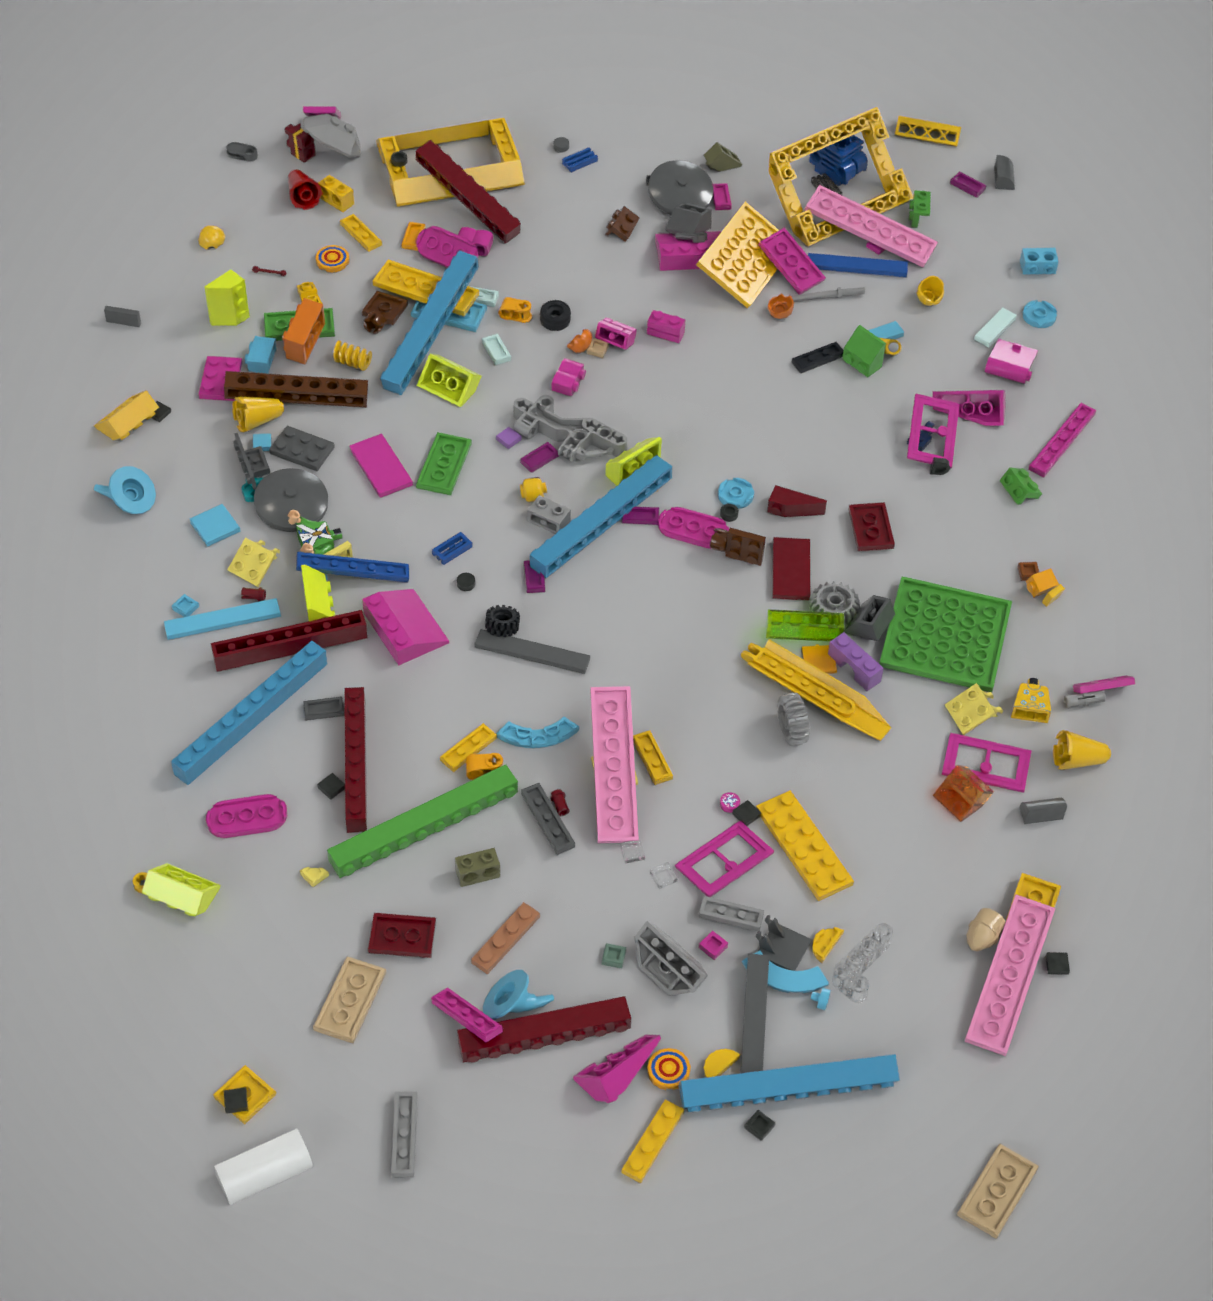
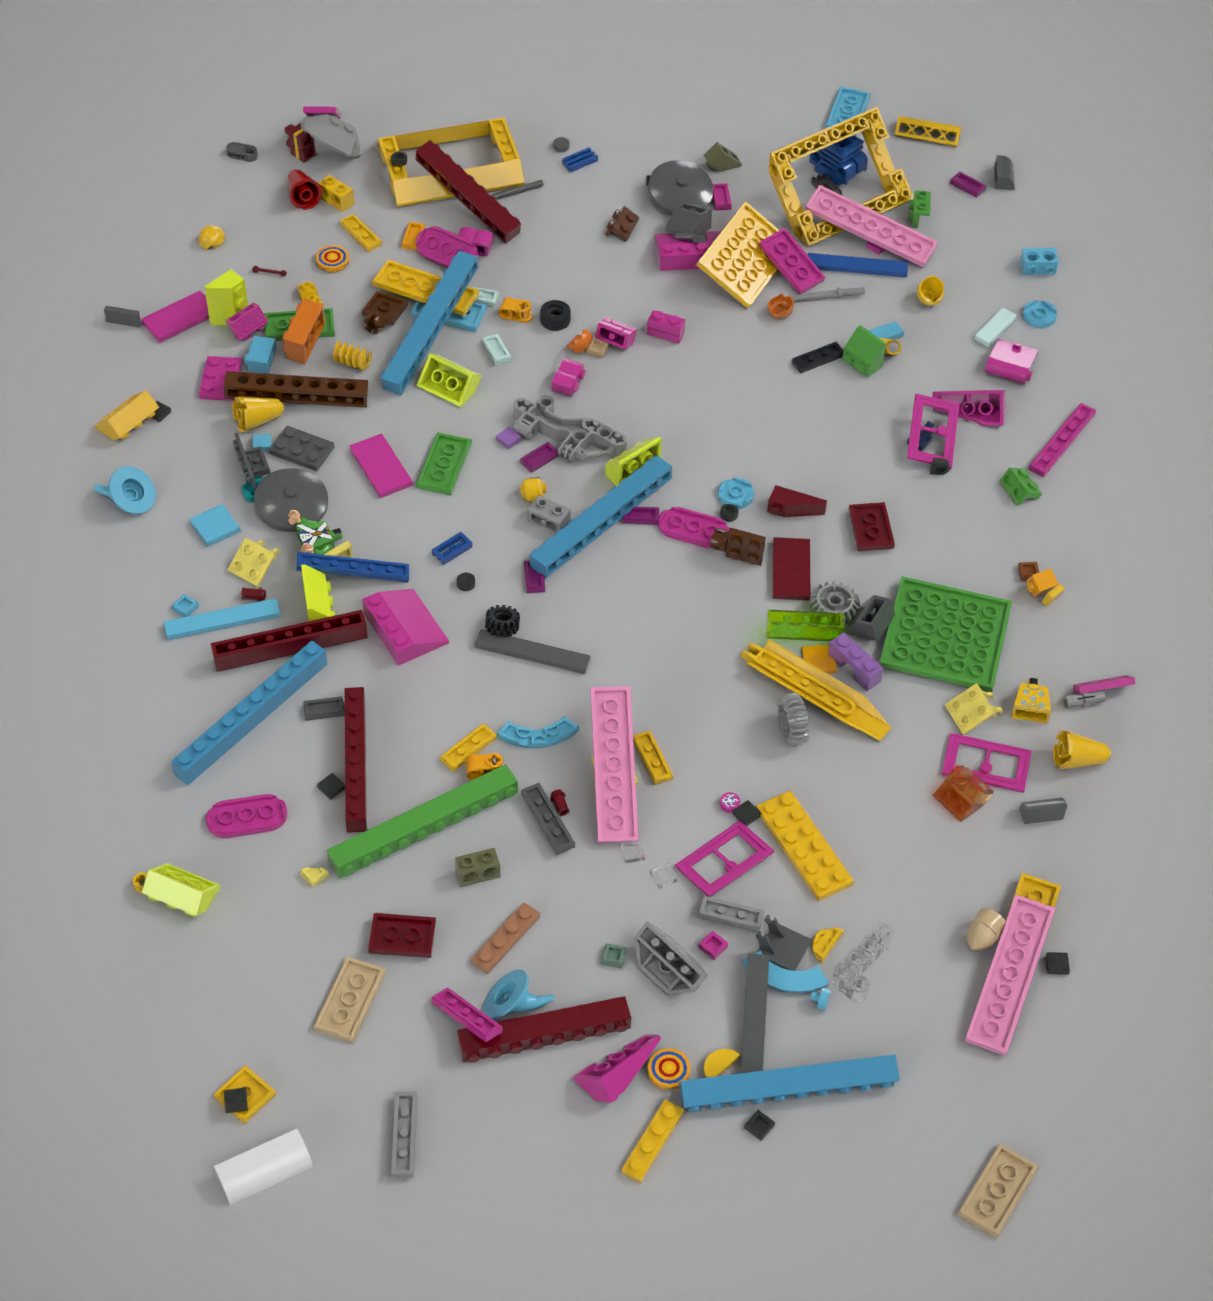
(177, 317): none -> dark pink tile
(247, 321): none -> dark pink brick
(519, 189): none -> dark grey bar
(847, 105): none -> medium azure tile

